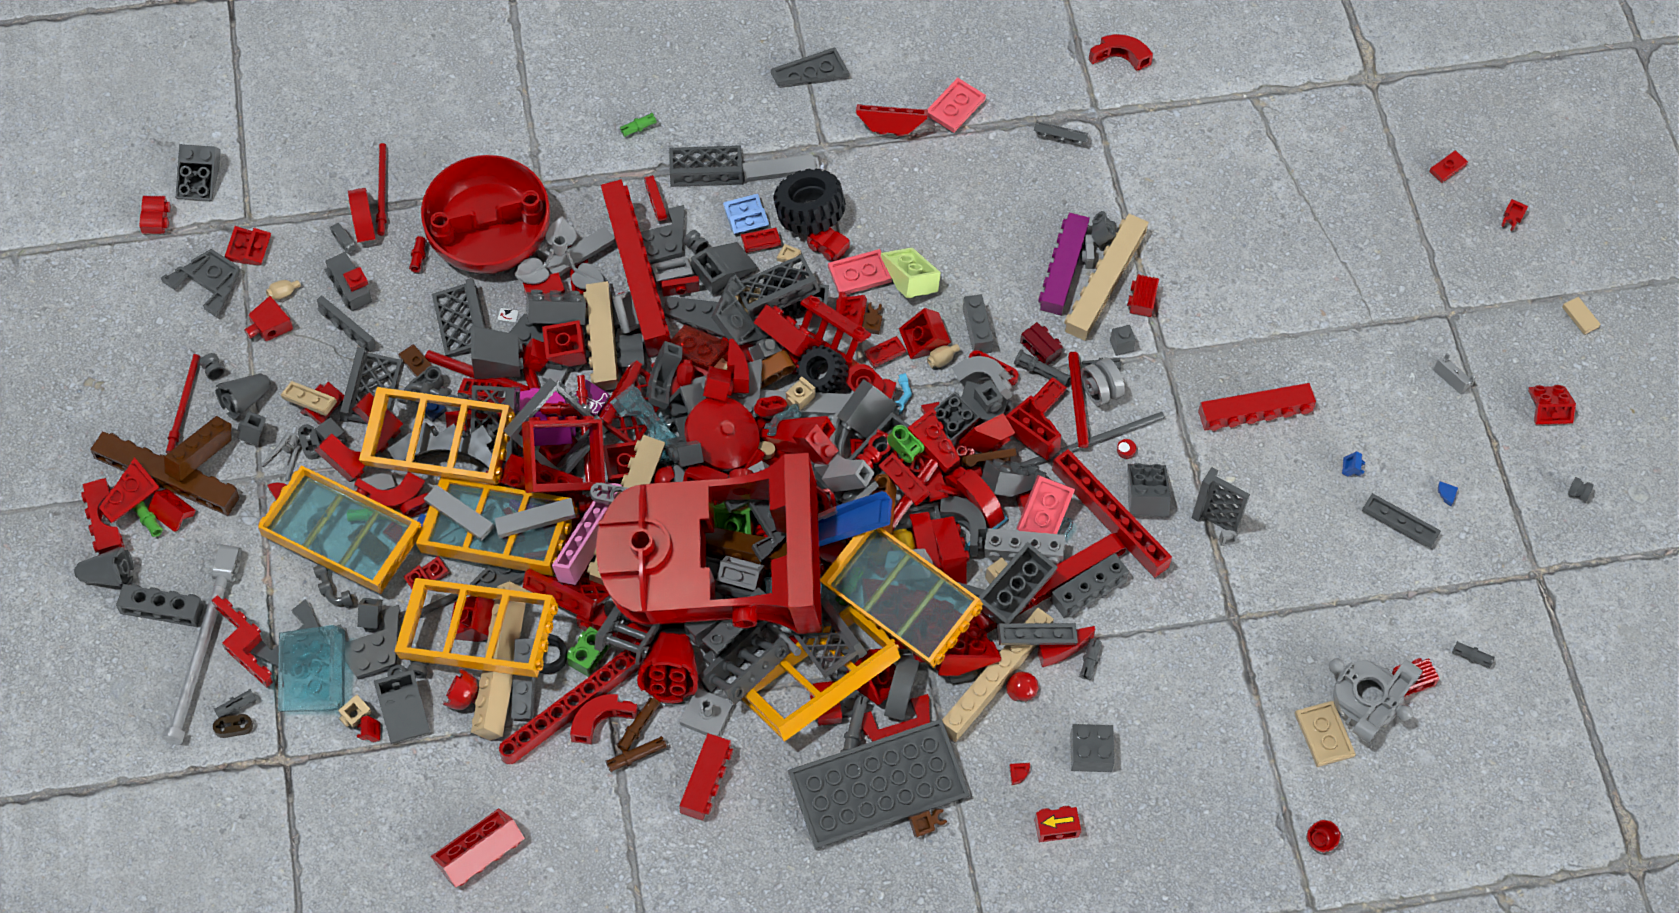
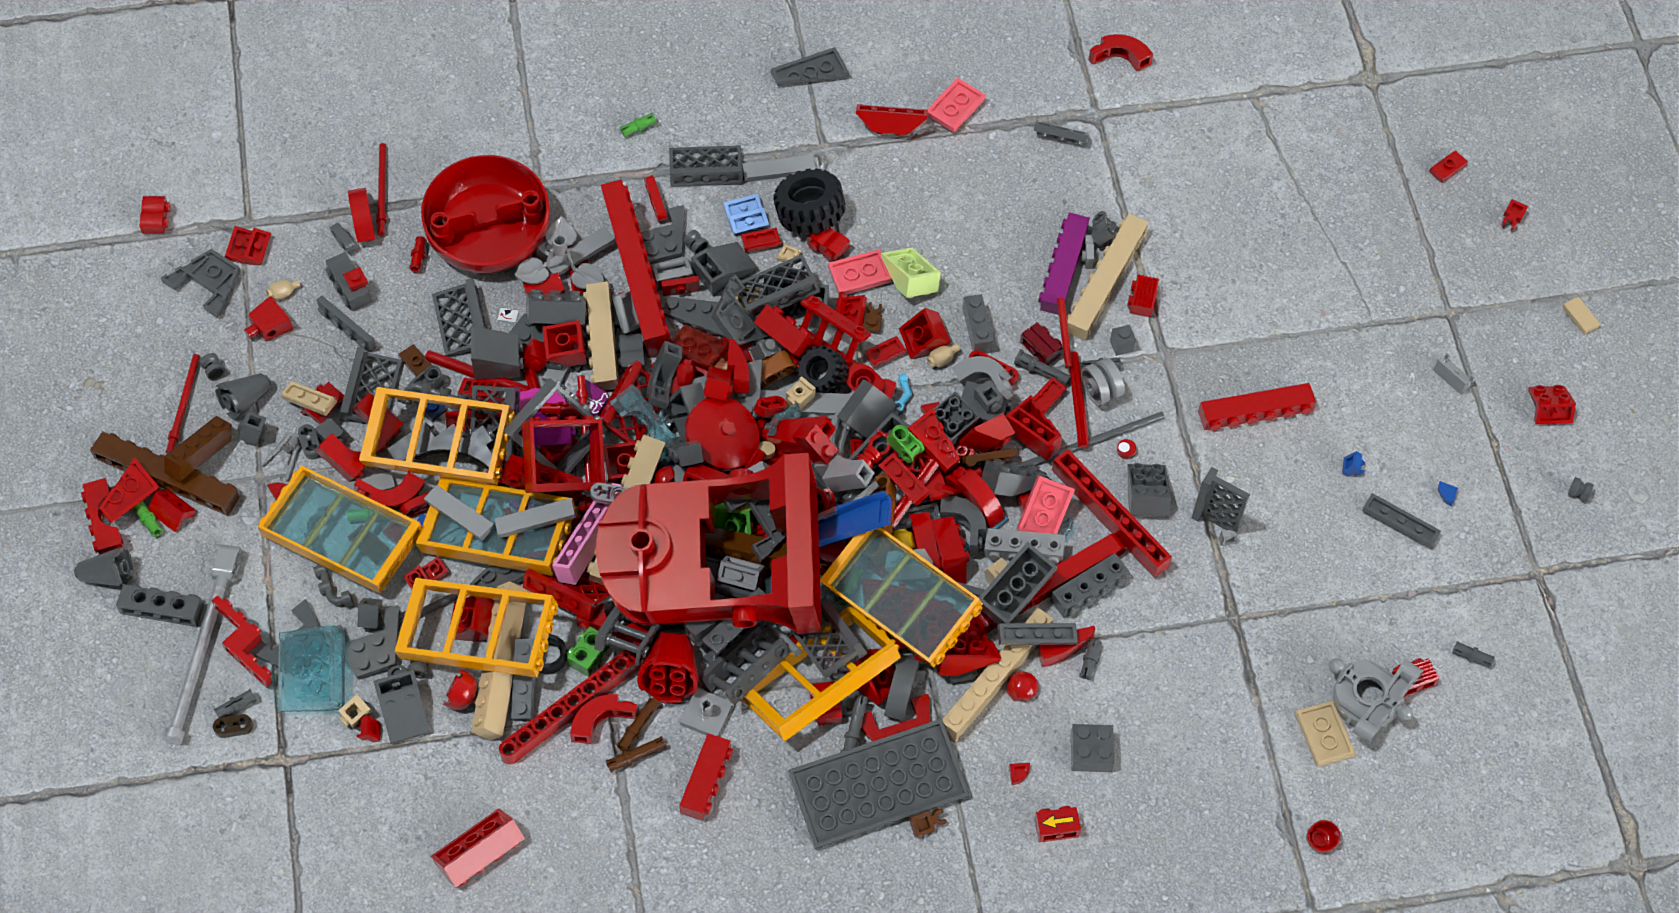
(197, 172): dark grey slope -> none
(1064, 333): none -> red bar

